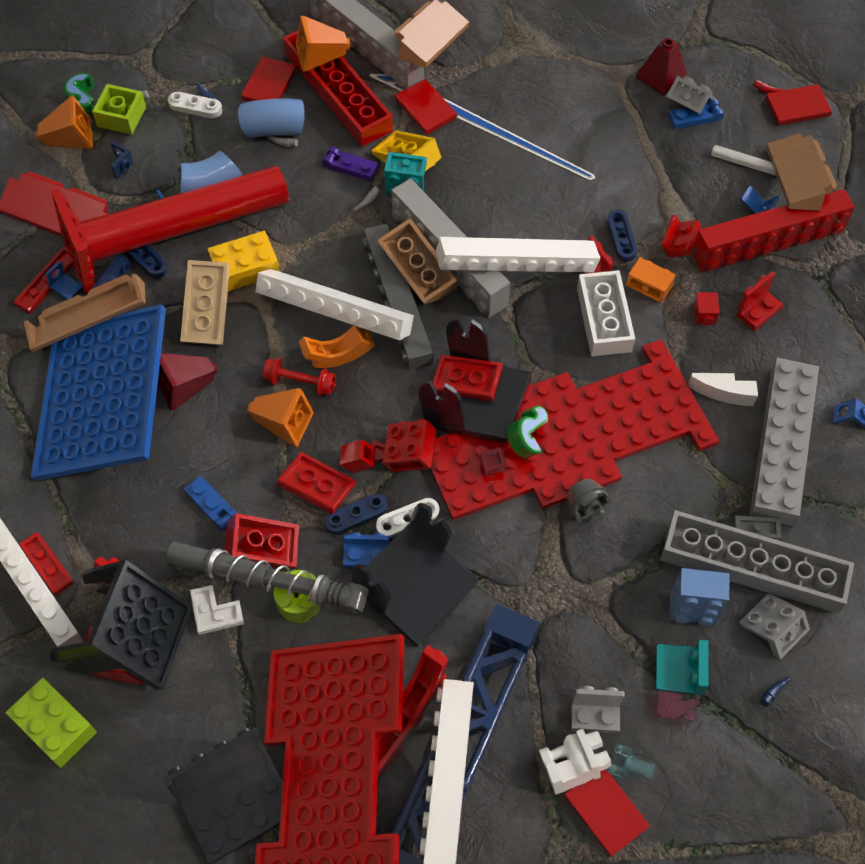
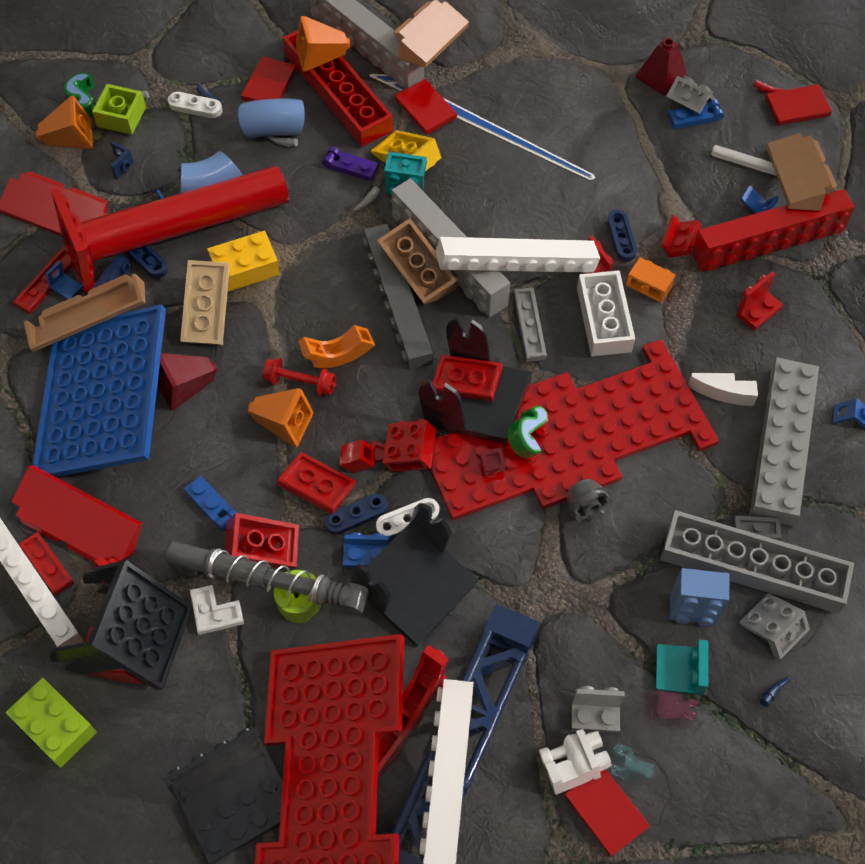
(75, 517): none -> red slope
(334, 304): white brick -> none
(529, 324): none -> light grey tile
(706, 308): red brick -> none

